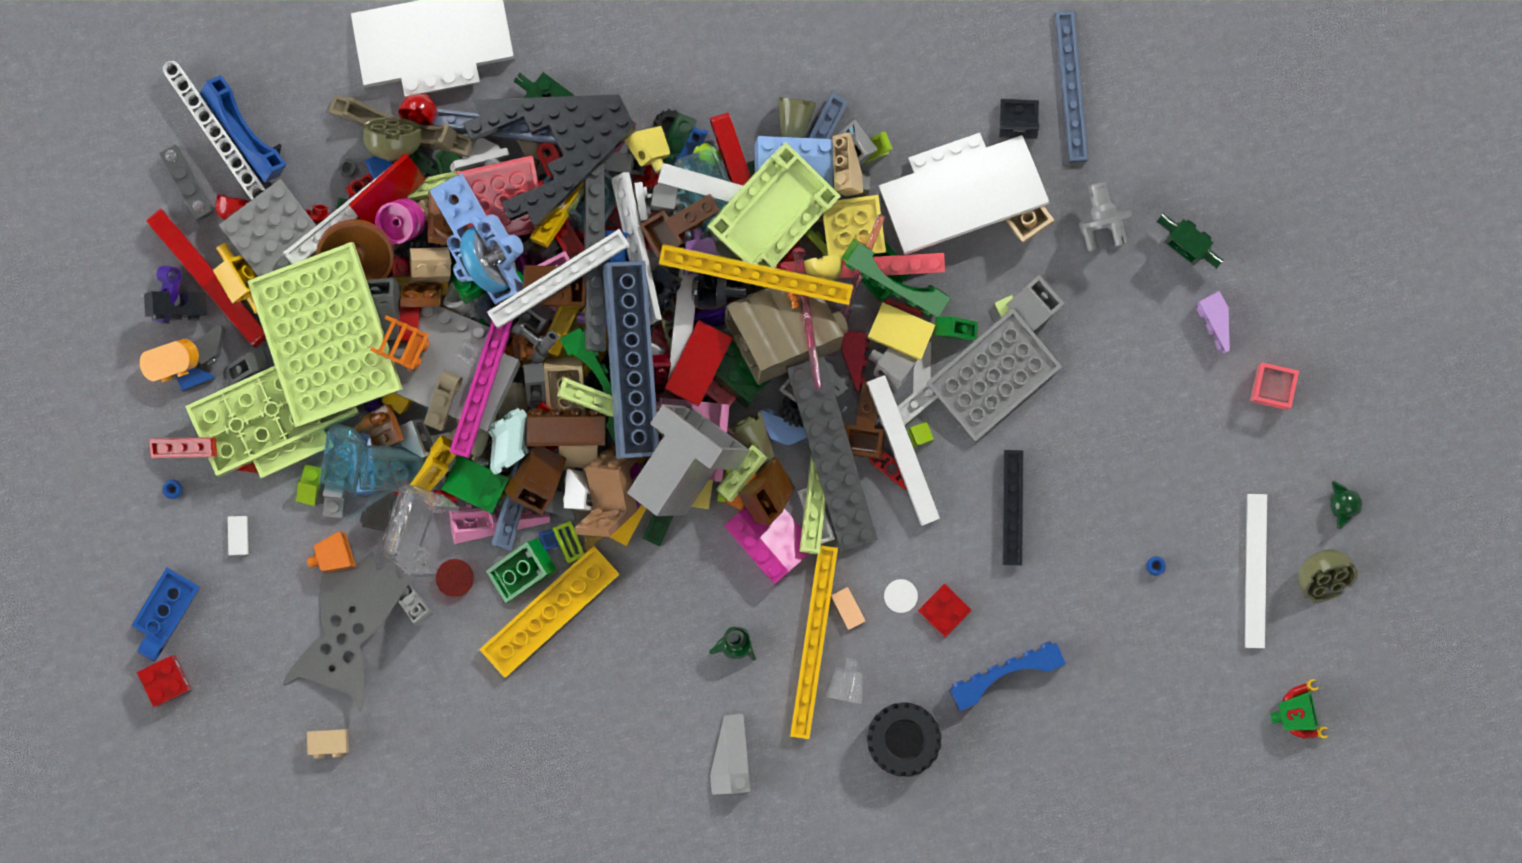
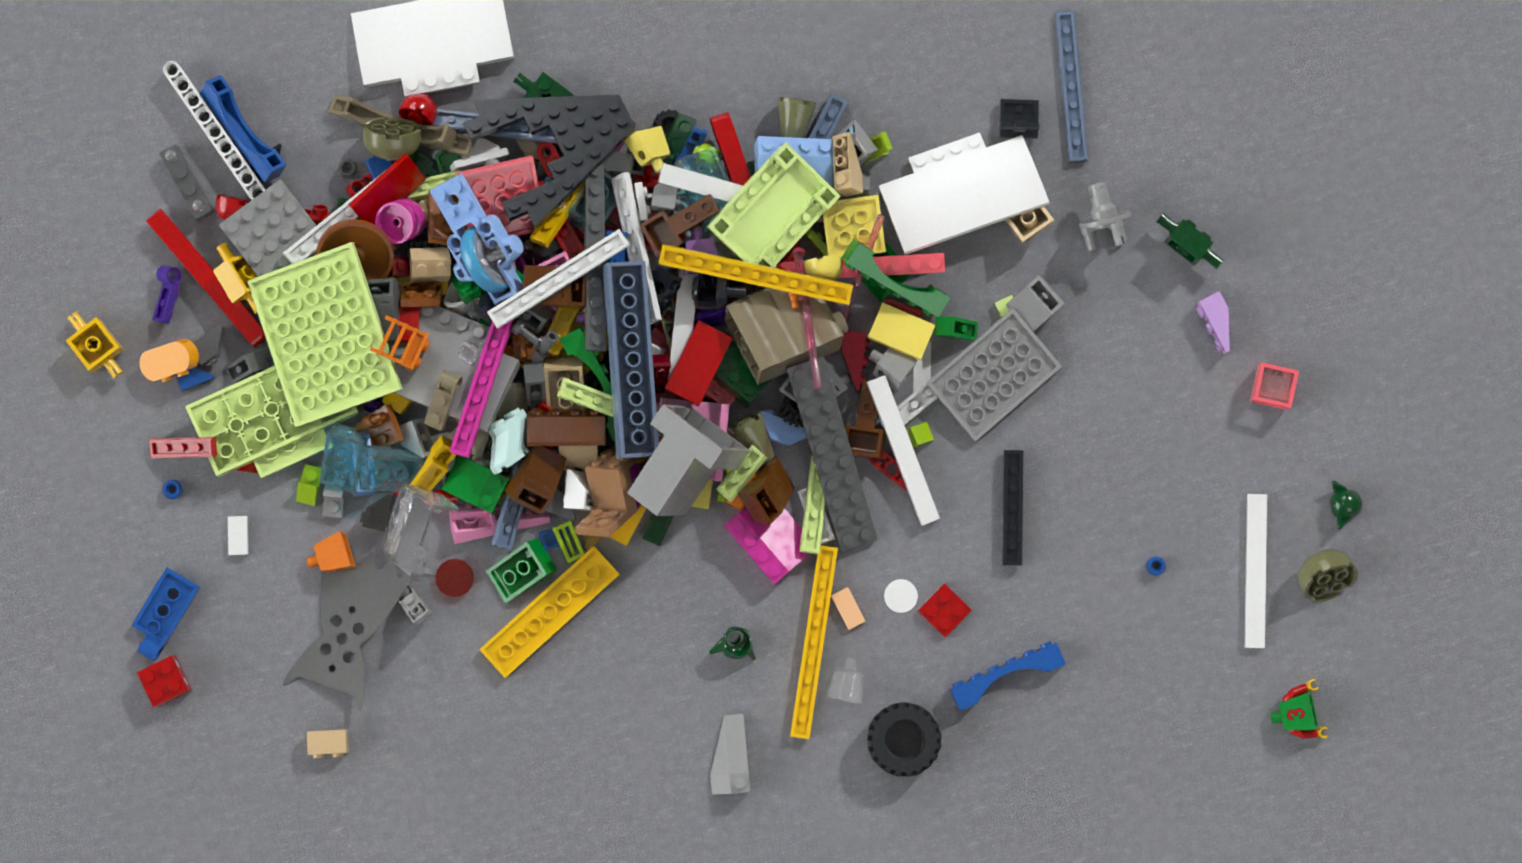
(83, 345): none -> yellow brick
(159, 306): black arch -> none

